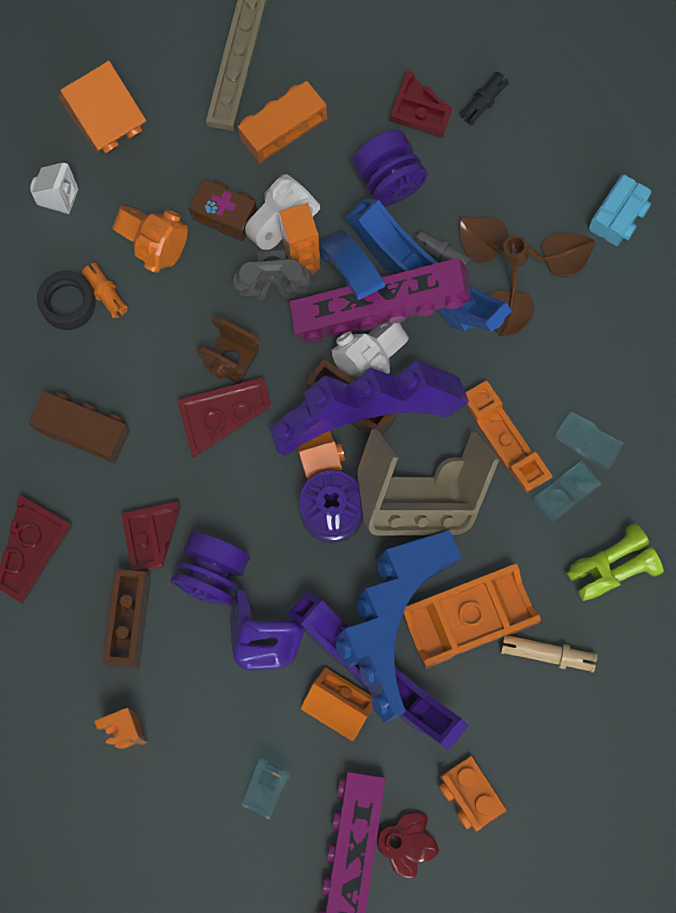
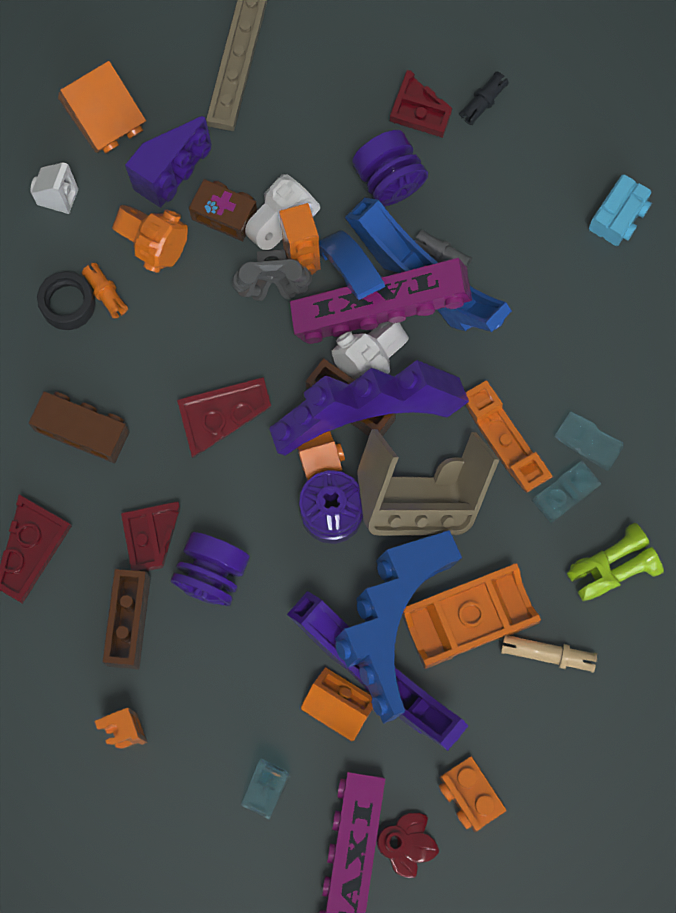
(168, 160): none -> dark purple slope
(231, 339): reddish brown piece -> none
(245, 629): dark purple piece -> none
(282, 121): orange brick -> none
(487, 236): reddish brown plant -> none

